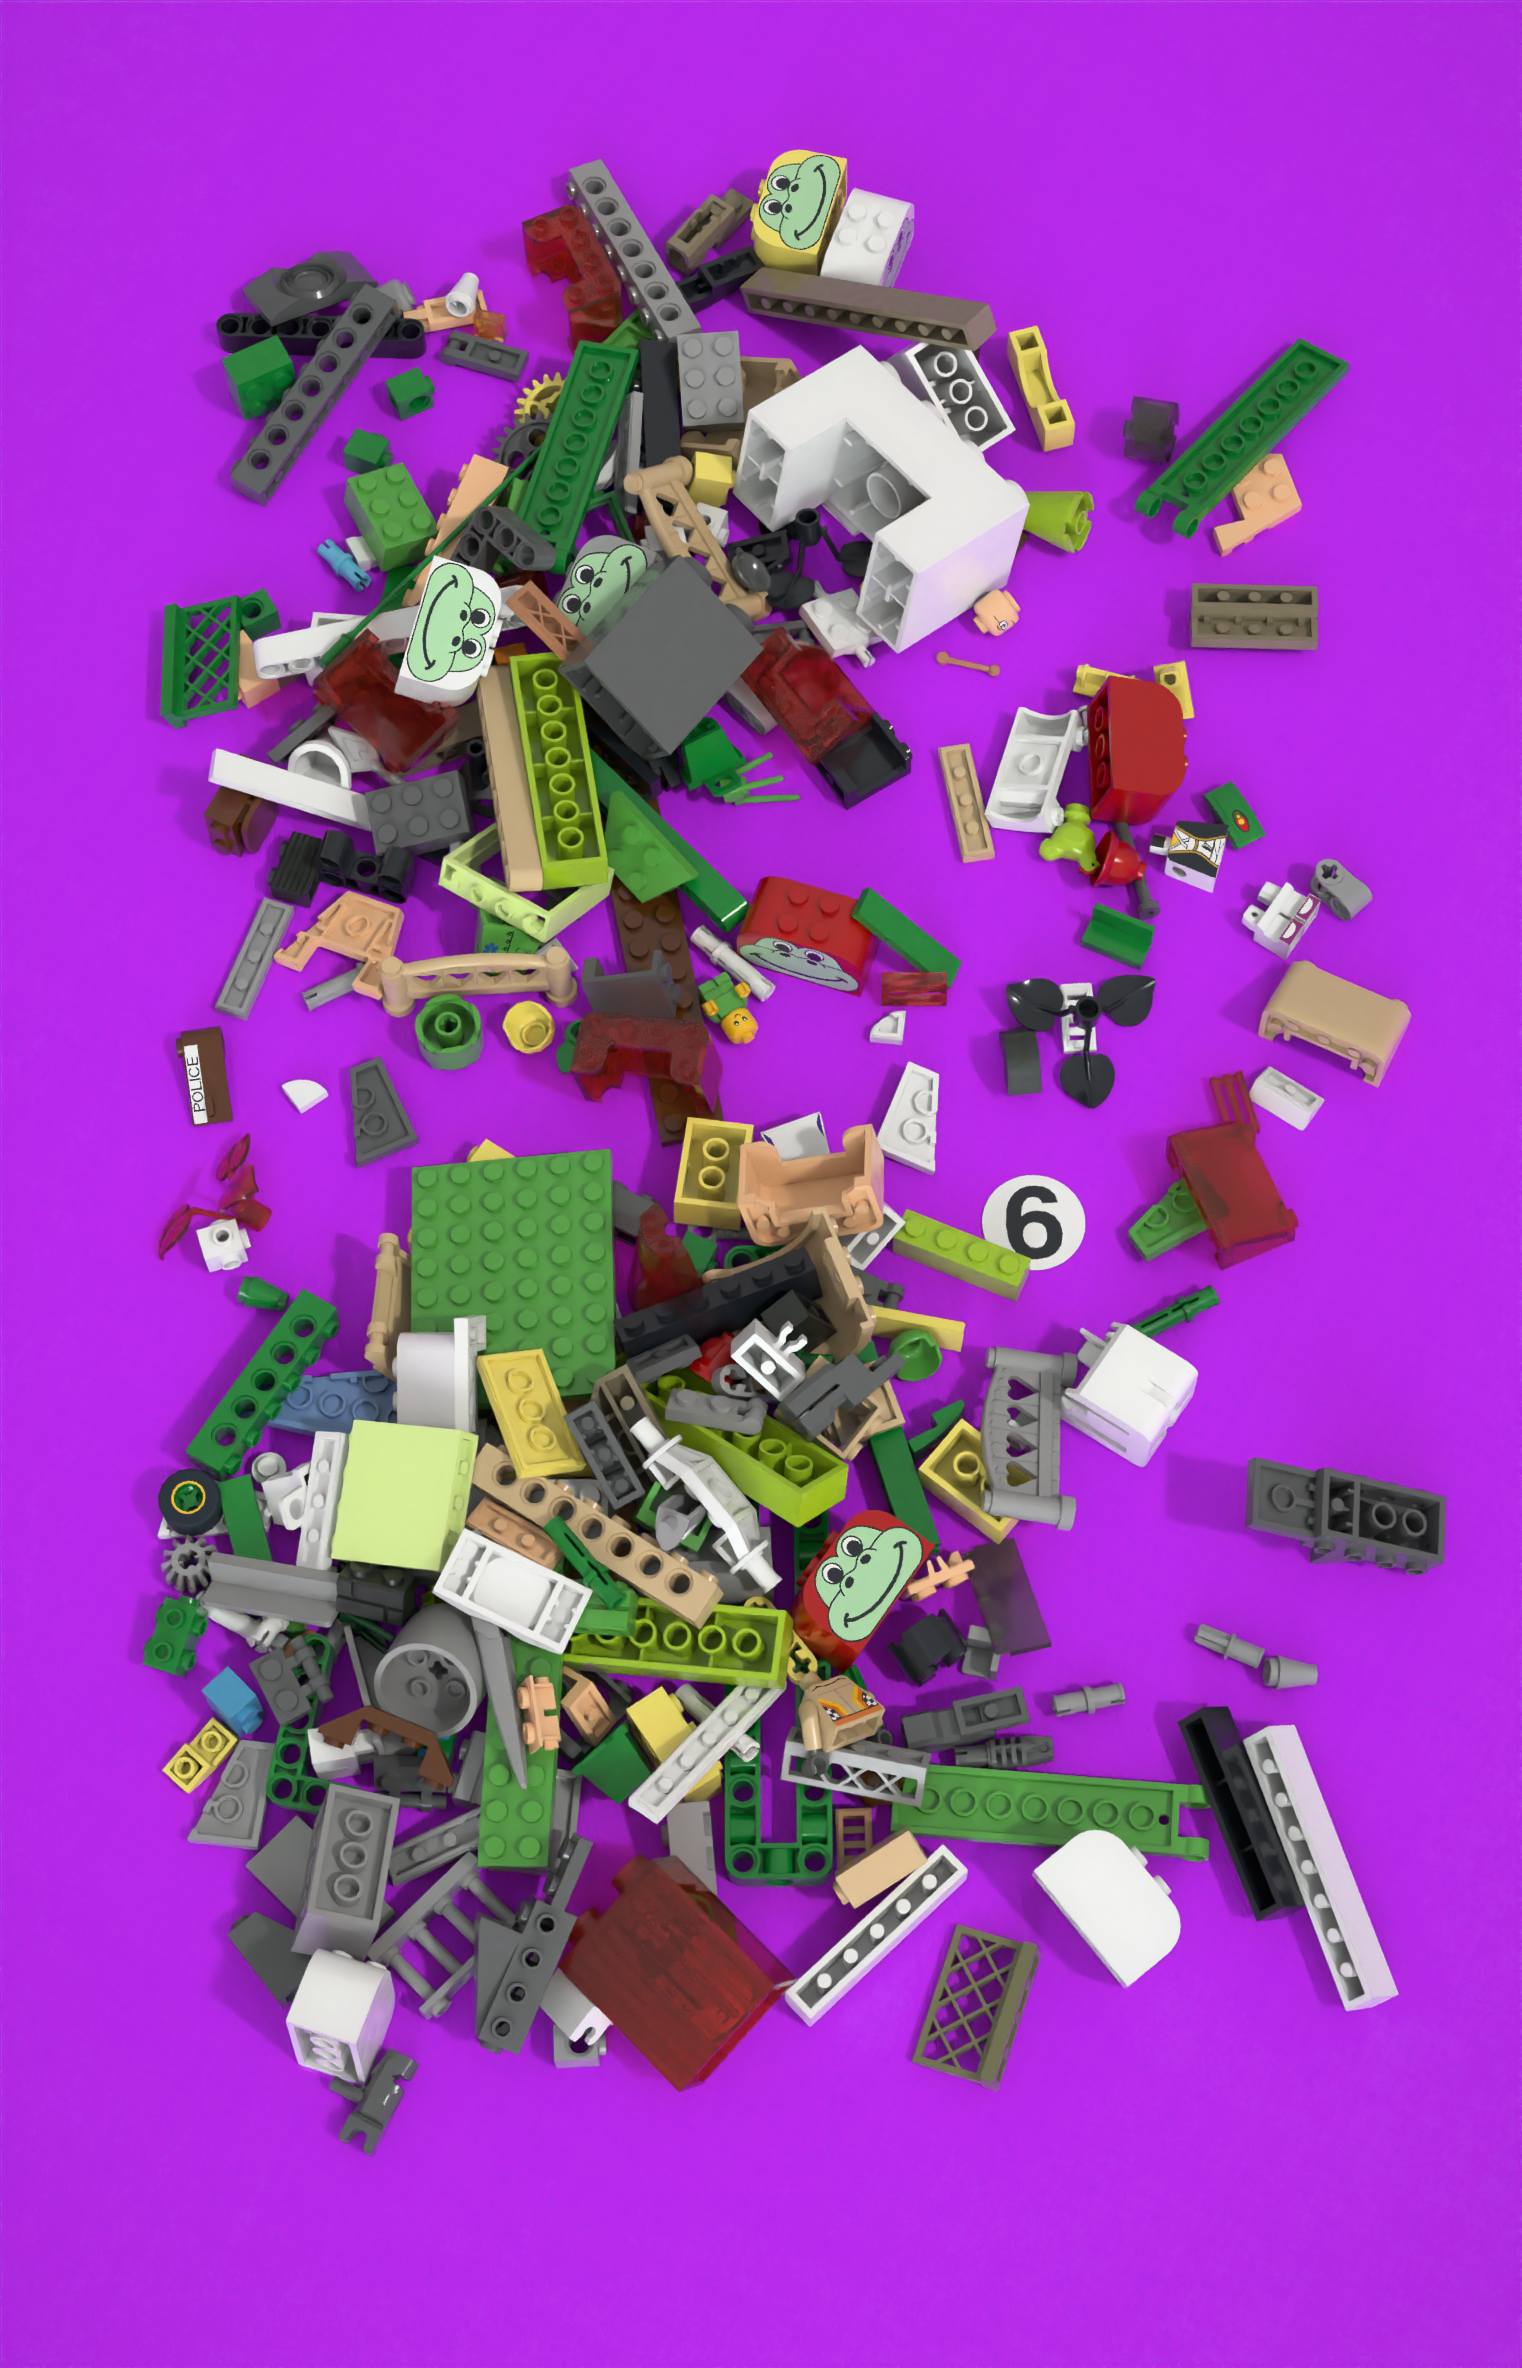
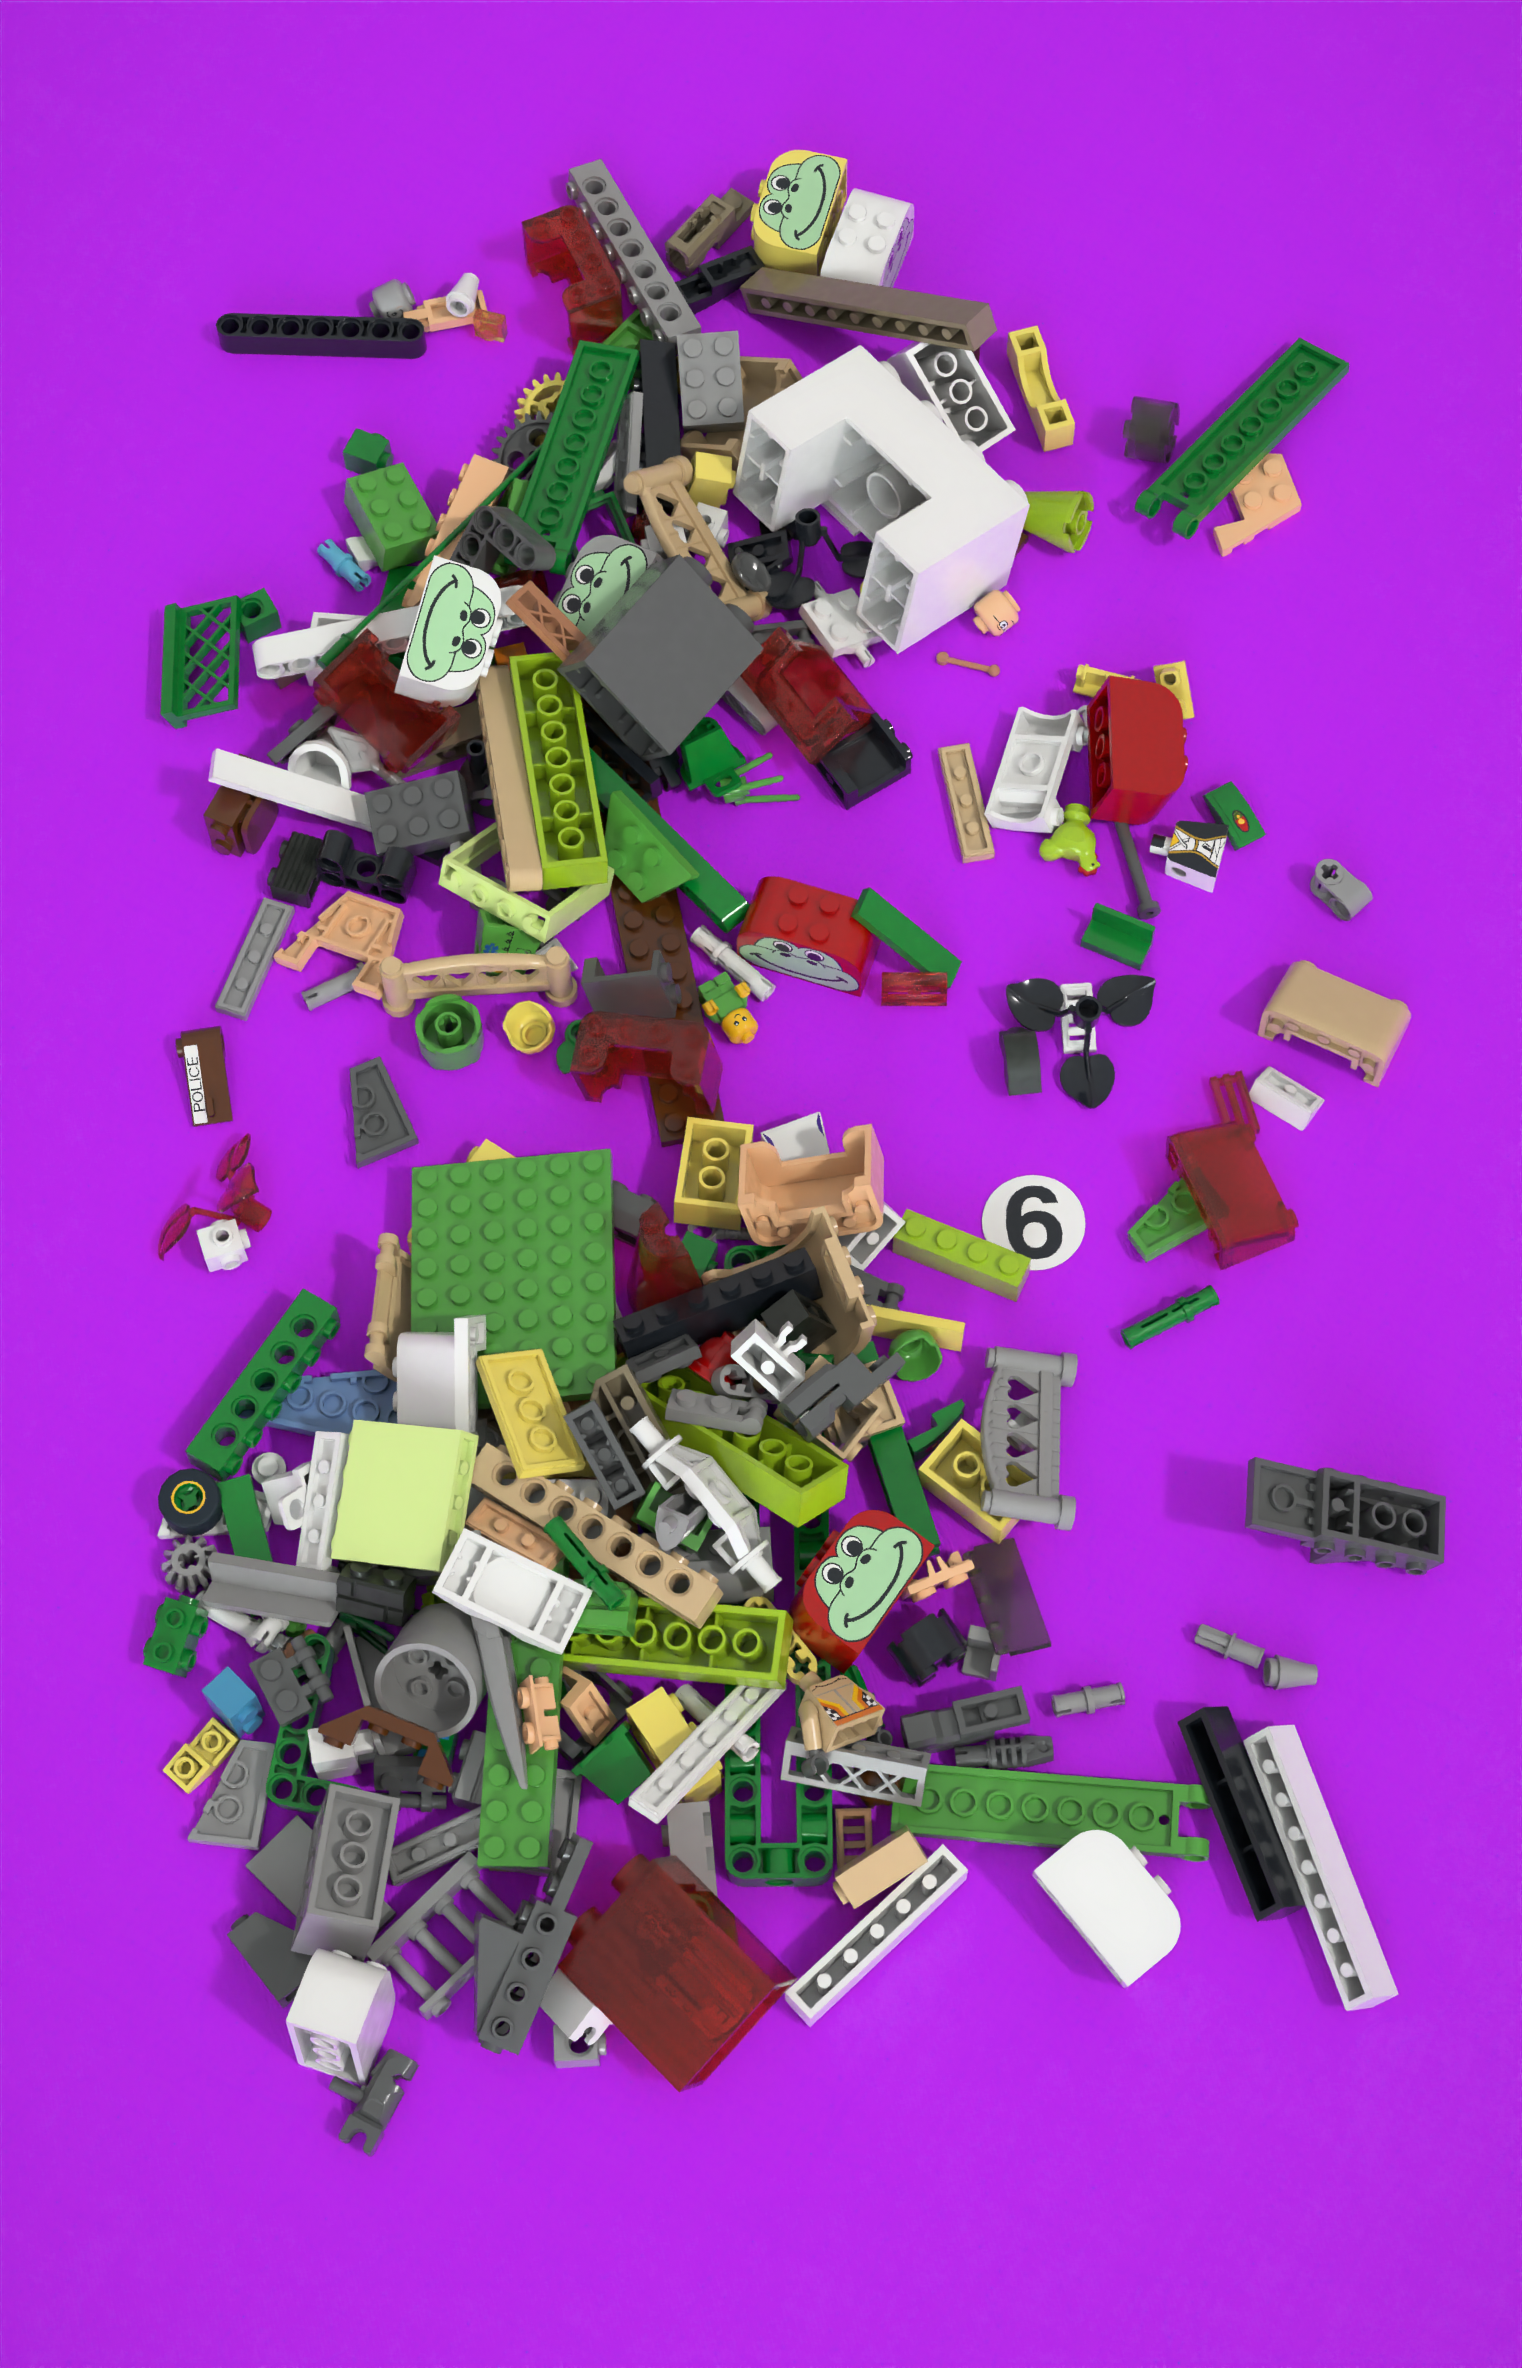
(251, 687): light nougat slope -> none
(259, 377): green brick -> none
(262, 1294): green cone -> none
(263, 483): dark grey brick -> none
(304, 1093): white tile -> none
(307, 287): dark grey slope -> none
(410, 393): green brick -> none
(484, 356): dark grey plate -> none
(889, 1029): white tile -> none
(910, 1121): white wing -> none
(1008, 2012): olive fence -> none
(1118, 862): red hat -> none
(1128, 1393): white piece -> none
(1253, 616): dark tan brick -> none
(1284, 920): white hips -> none

